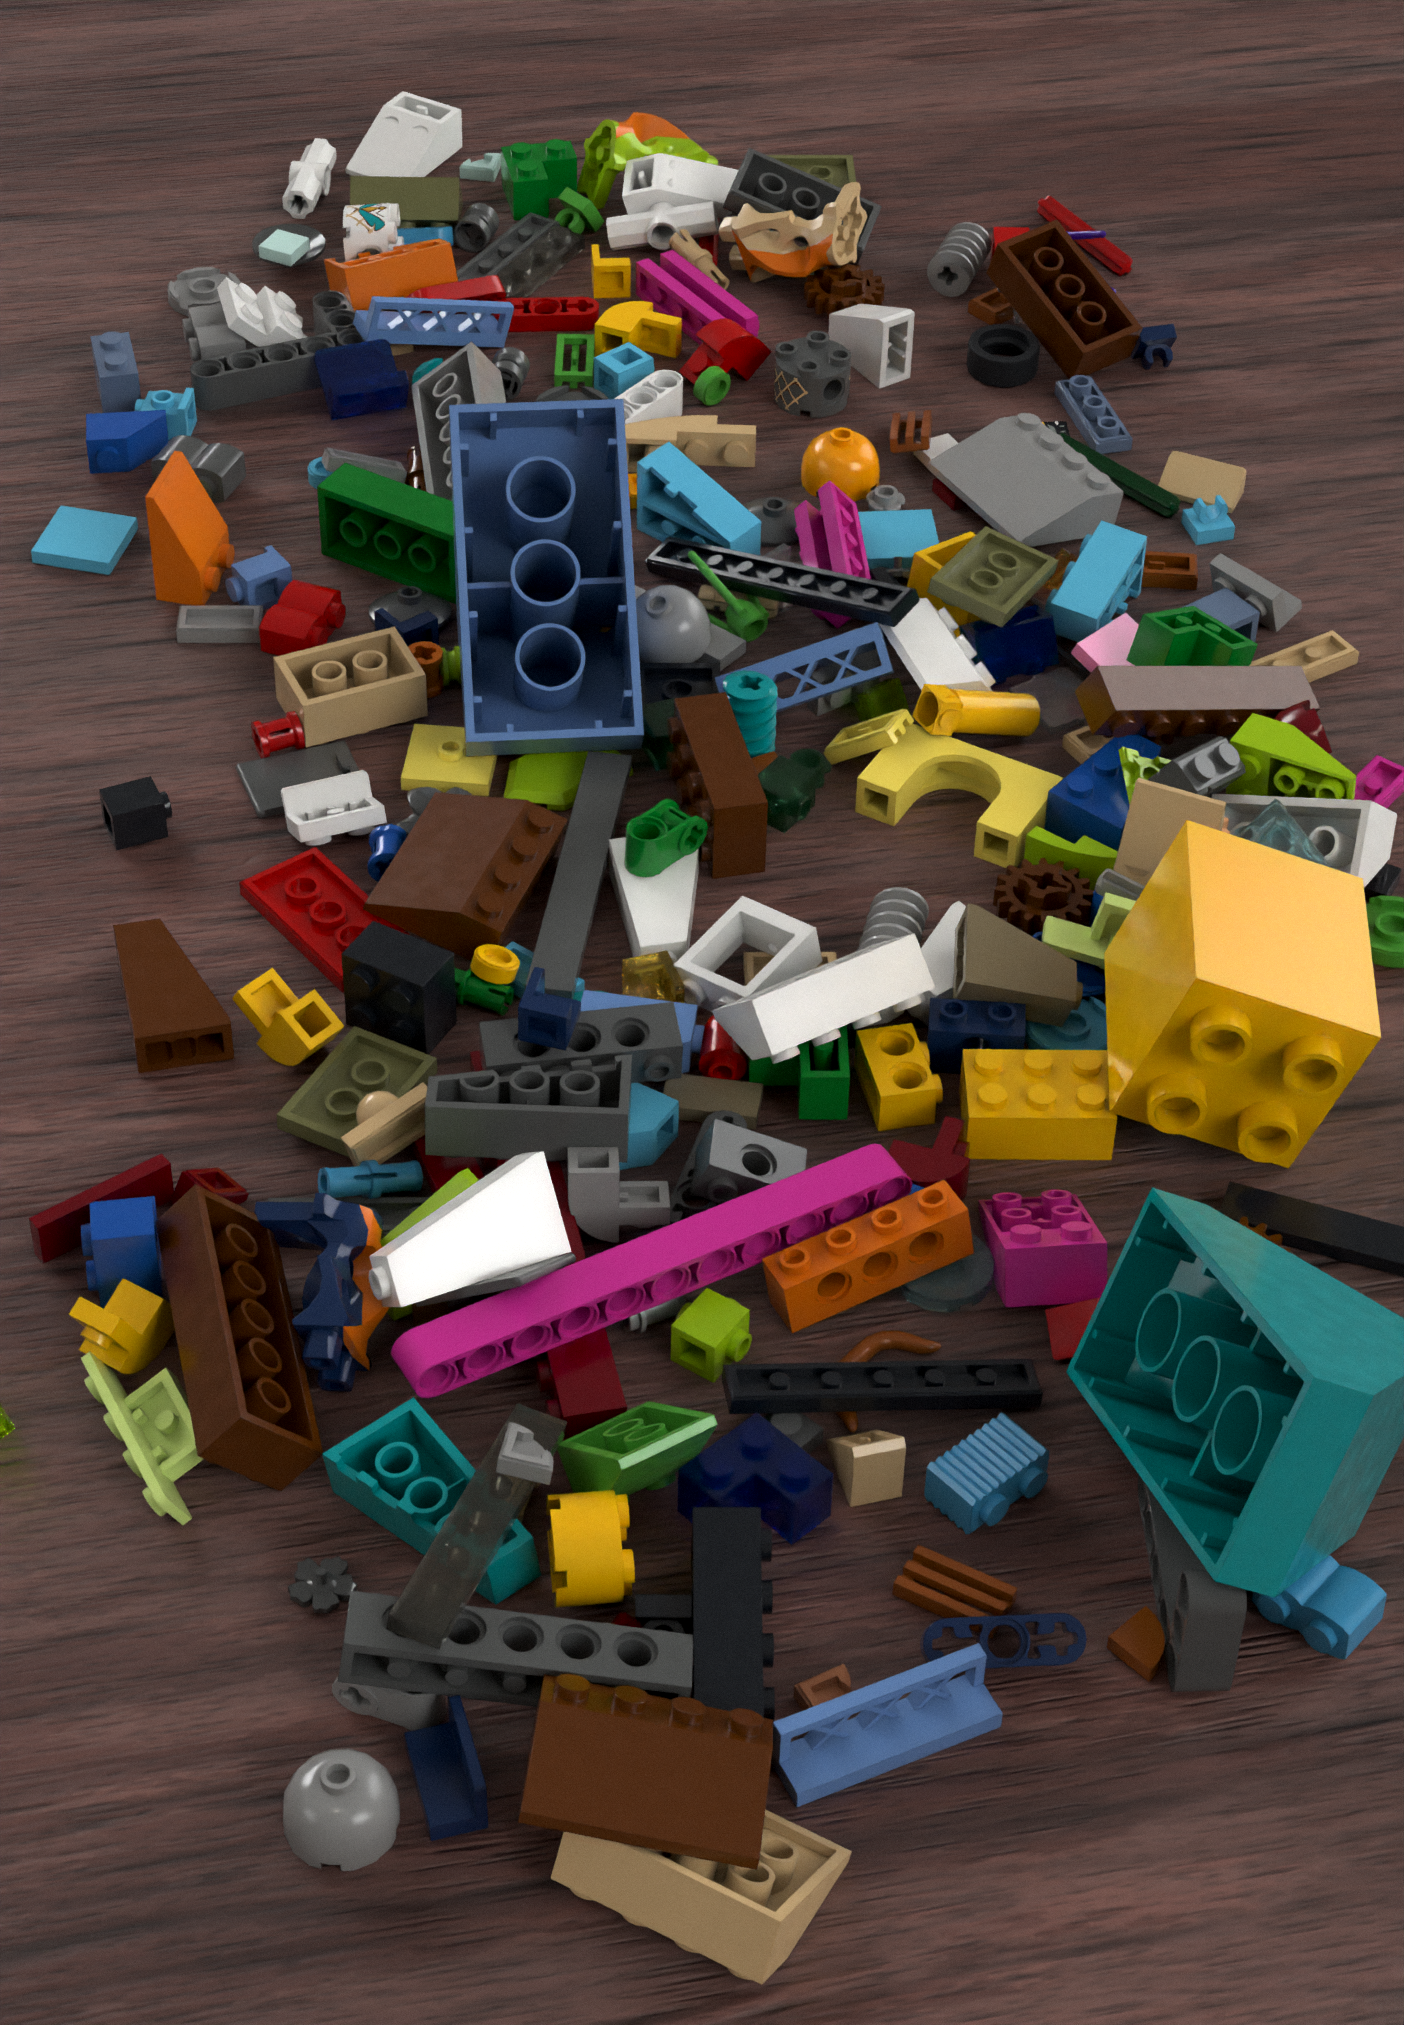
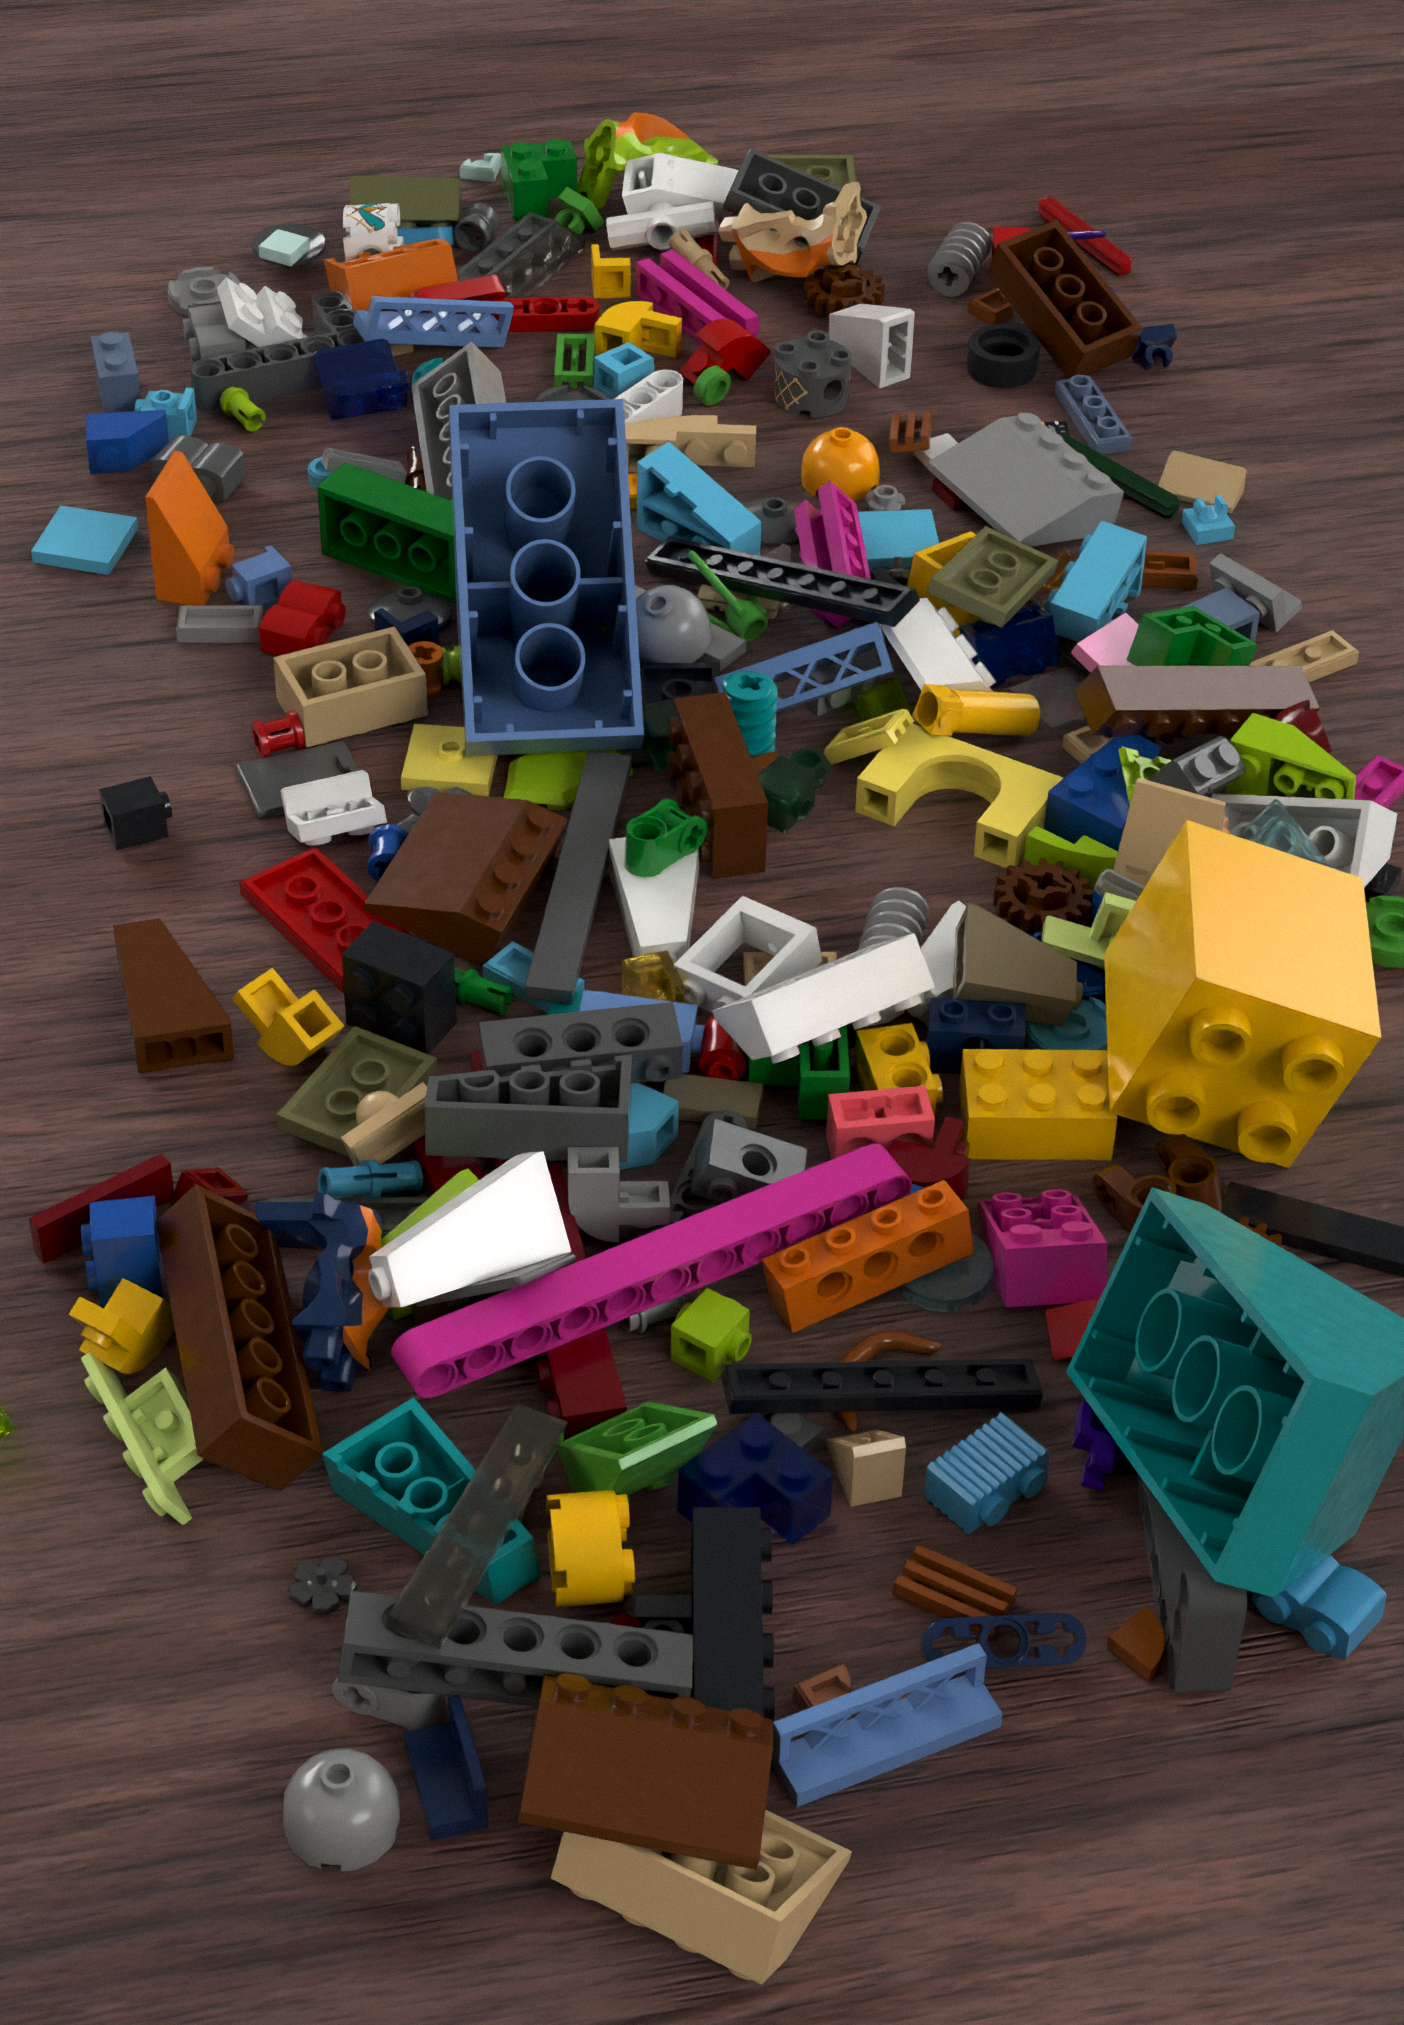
(236, 403): none -> lime pin
(309, 178): white piece -> none
(408, 138): white slope -> none
(495, 964): yellow tile -> none
(514, 370): dark grey wheel -> none
(524, 1456): light grey tile -> none
(546, 1017): dark blue panel -> none
(879, 1118): none -> coral brick
(1101, 1447): none -> dark purple plate
(1189, 1175): none -> reddish brown piece

